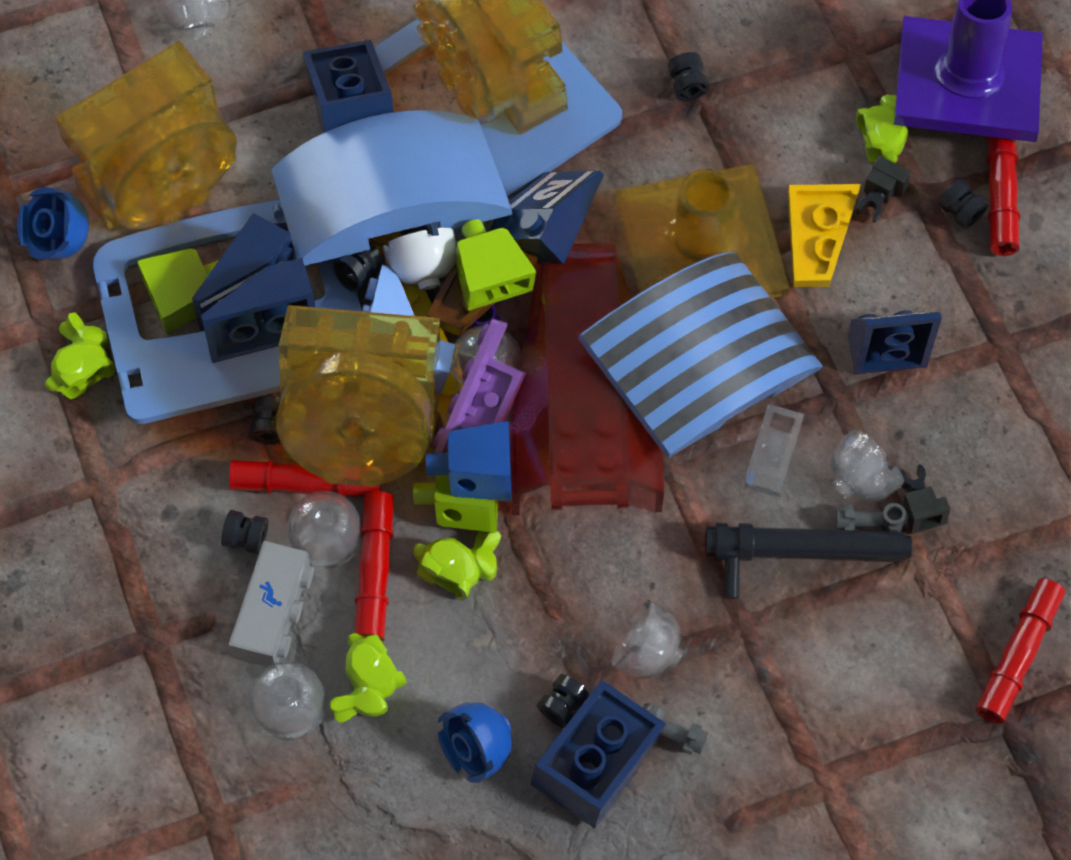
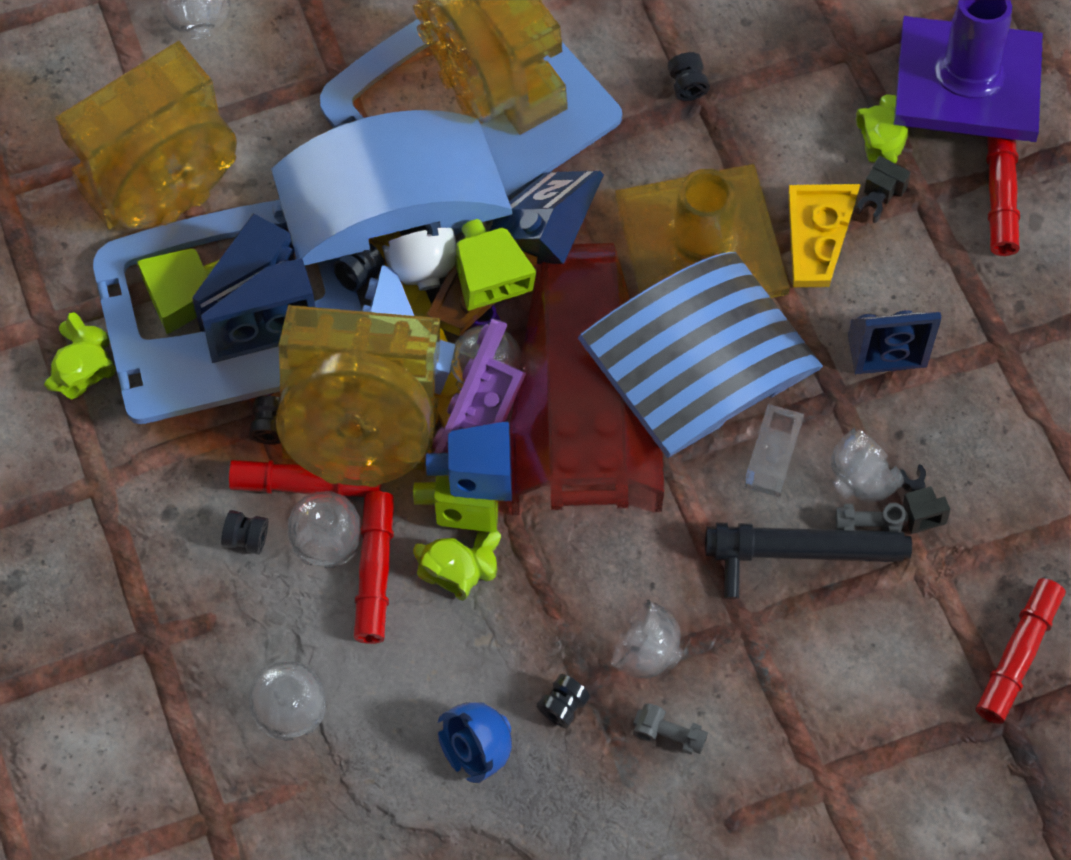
(53, 224): blue cylinder -> none
(271, 605): light grey brick -> none
(347, 84): dark blue slope -> none
(371, 676): lime animal -> none
(597, 754): dark blue slope -> none
(963, 203): black wheel -> none

